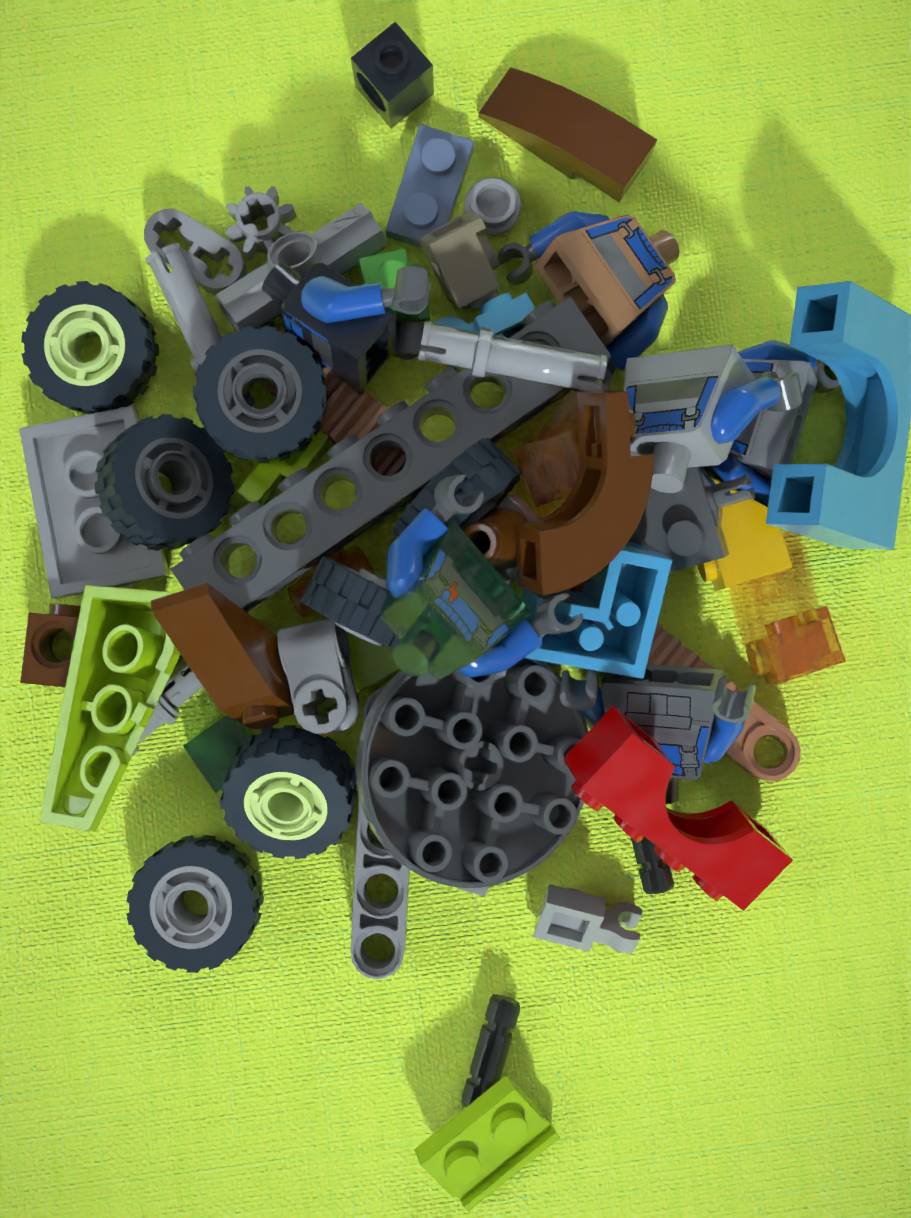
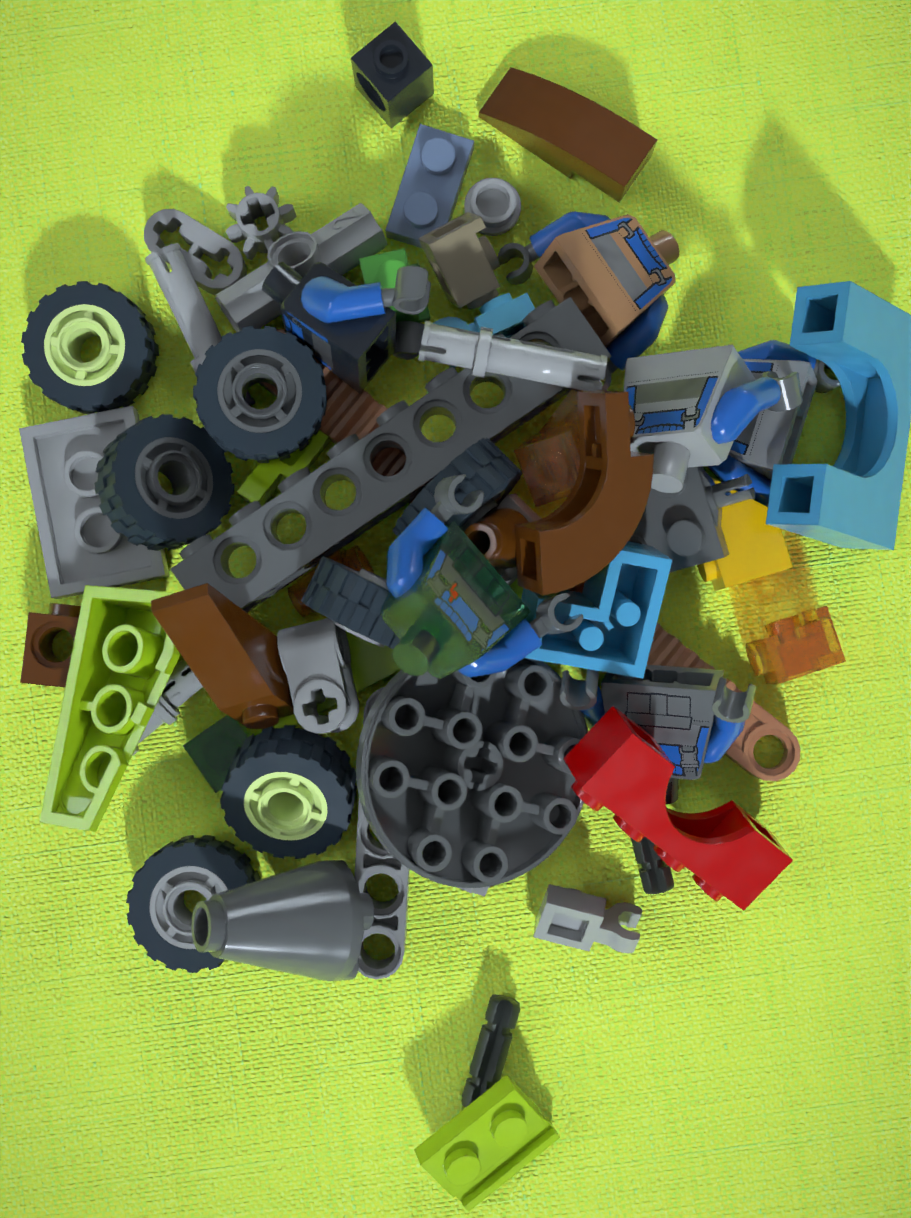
(290, 922): none -> dark grey cone

